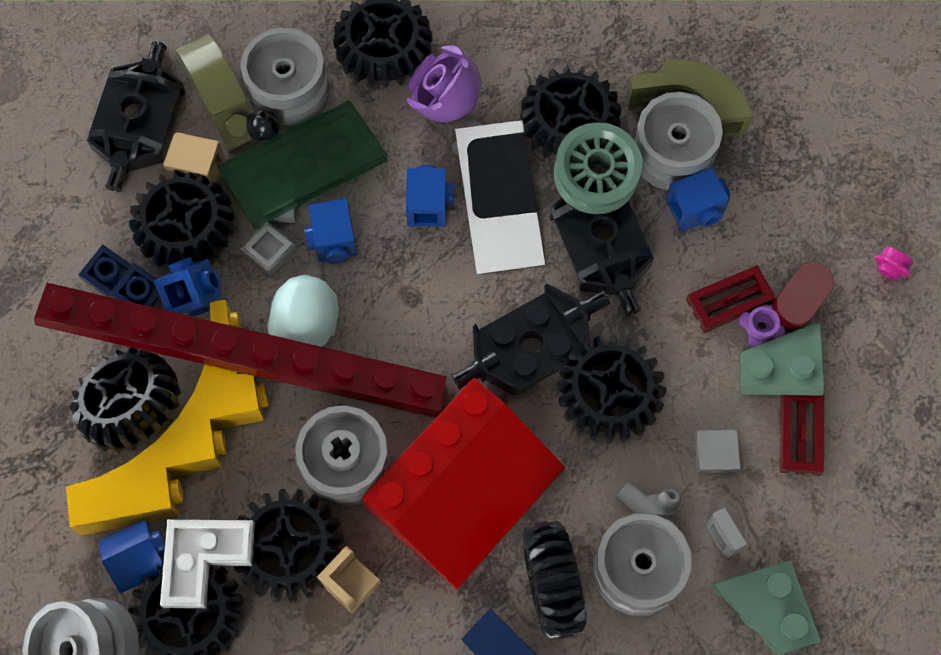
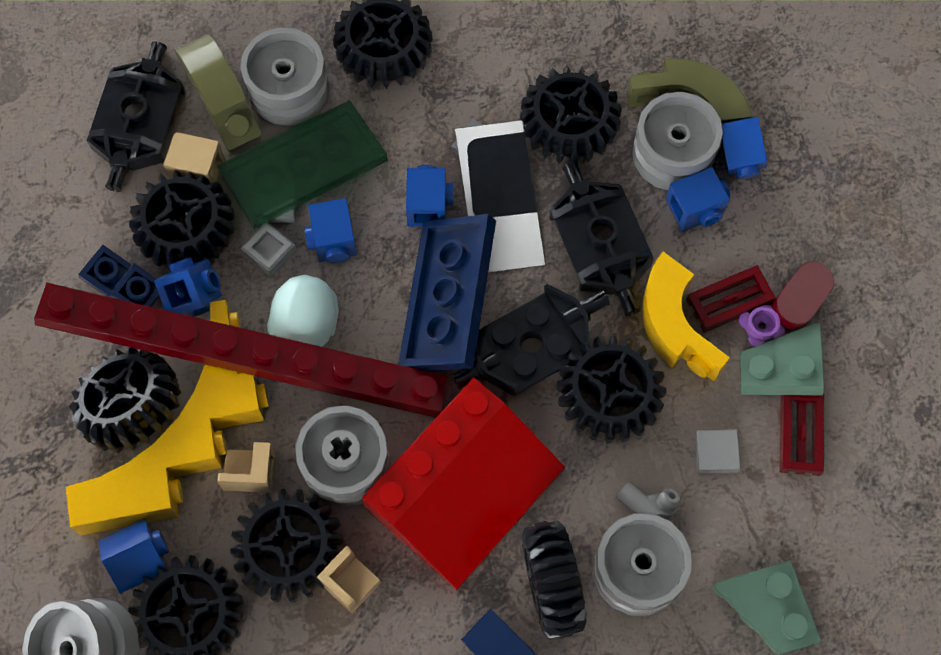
(195, 546): white tile -> none
(249, 469): none -> tan panel
(262, 128): black hinge -> none
(445, 86): medium lavender cylinder -> none
(448, 293): none -> dark blue plate
(596, 135): sand green wheel -> none
(667, 325): none -> yellow arch
(725, 533): light grey tile -> none
(744, 148): none -> blue brick
(893, 263): dark pink plate -> none

